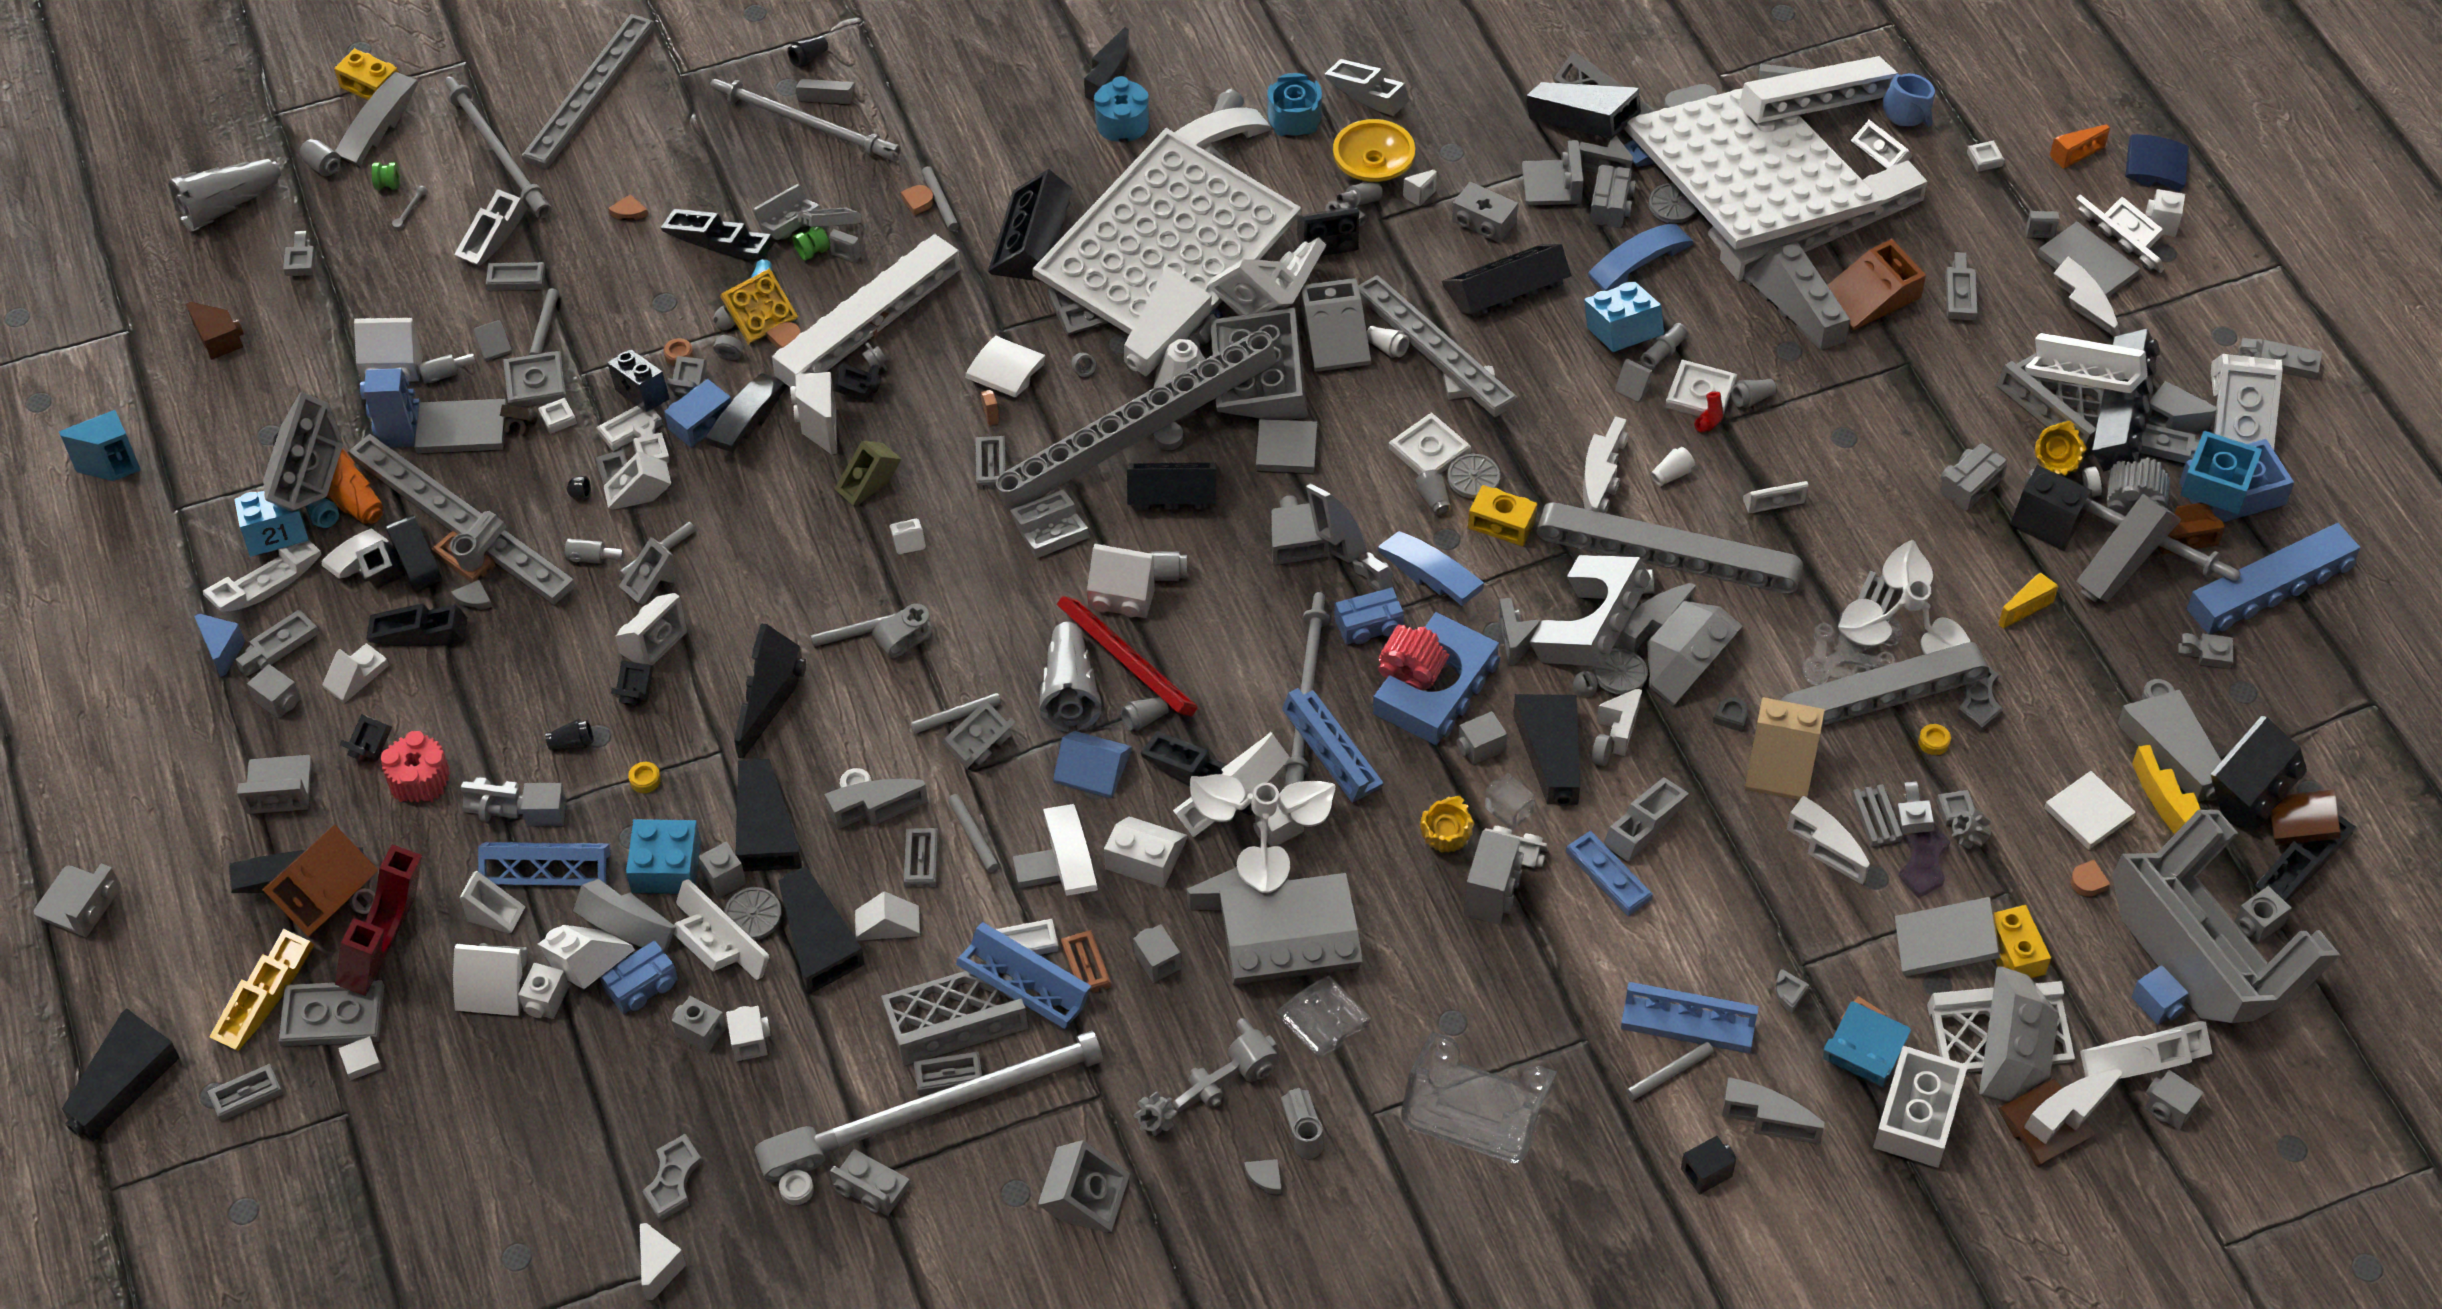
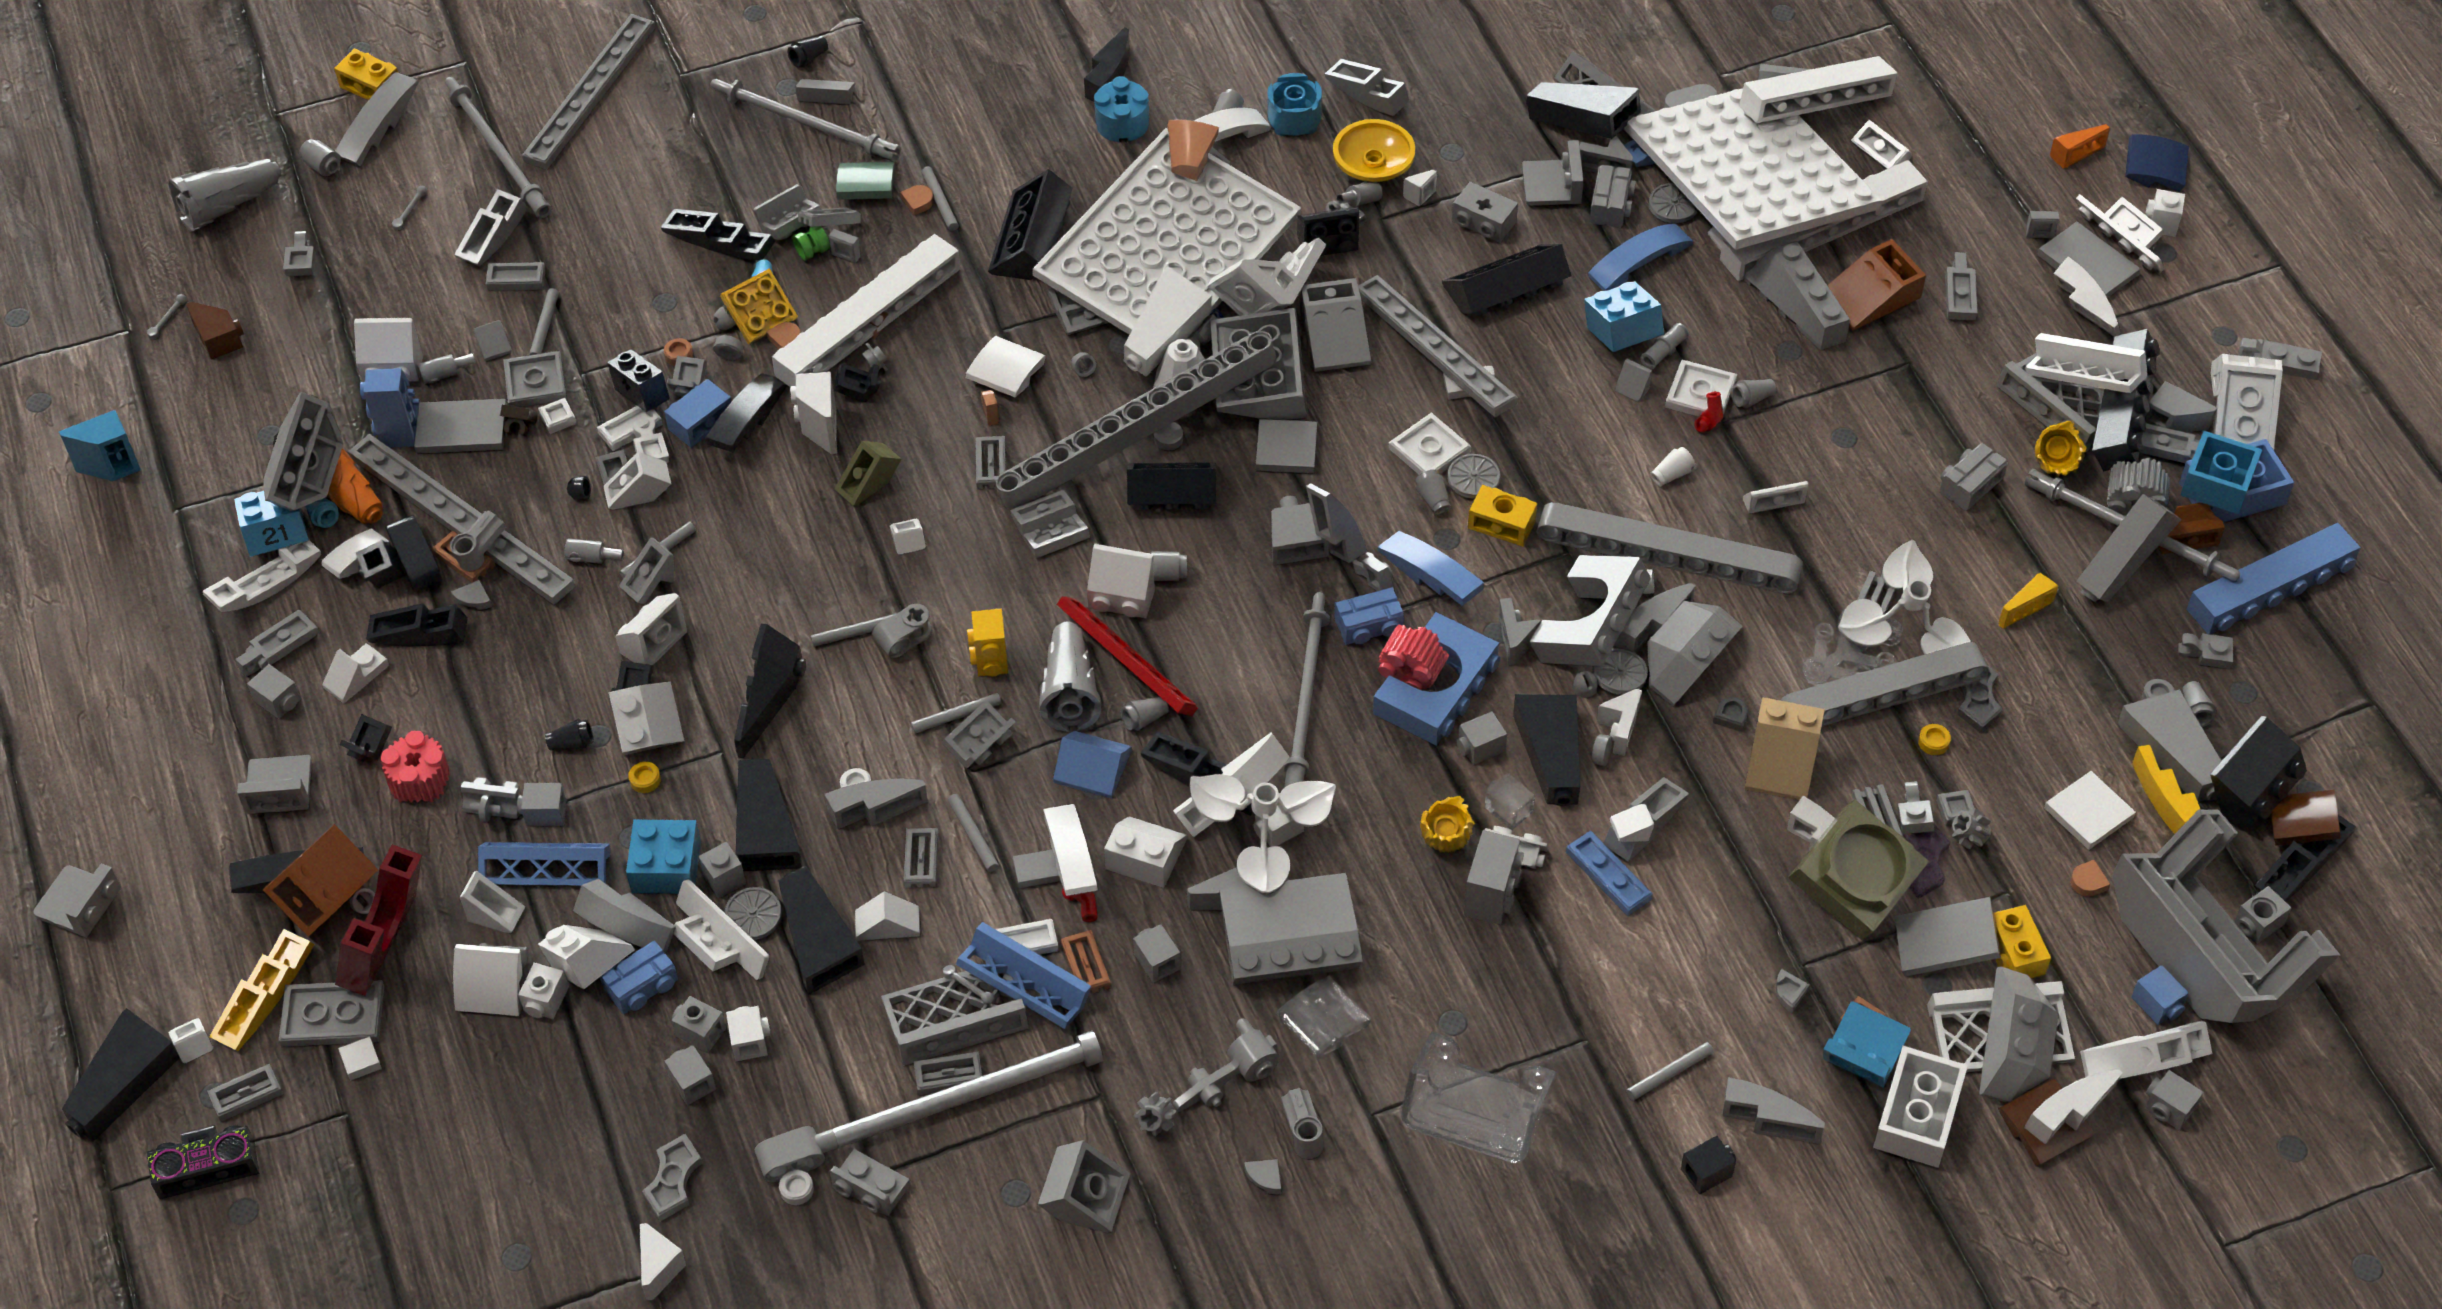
(153, 332): none -> light grey hinge
(191, 1040): none -> white slope
(202, 1160): none -> black piece
(222, 640): medium blue slope -> none
(385, 176): bright green wheel -> none
(628, 208): nougat tile -> none
(646, 717): none -> white slope
(690, 1074): none -> light grey brick
(865, 180): none -> sand green slope
(950, 972): none -> light grey hinge
(988, 643): none -> yellow brick
(1088, 904): none -> red arm
(1190, 146): none -> nougat slope
(1328, 748): medium blue fence -> none
(1388, 340): white cone -> none
(1601, 466): white slope -> none
(1633, 824): none -> white slope
(1688, 1020): medium blue fence -> none
(1858, 869): none -> olive container
(1909, 100): medium blue helmet -> none
(1985, 156): white tile -> none
(2051, 507): black slope -> none
(2092, 480): white tile -> none
(2199, 703): none -> light grey cone

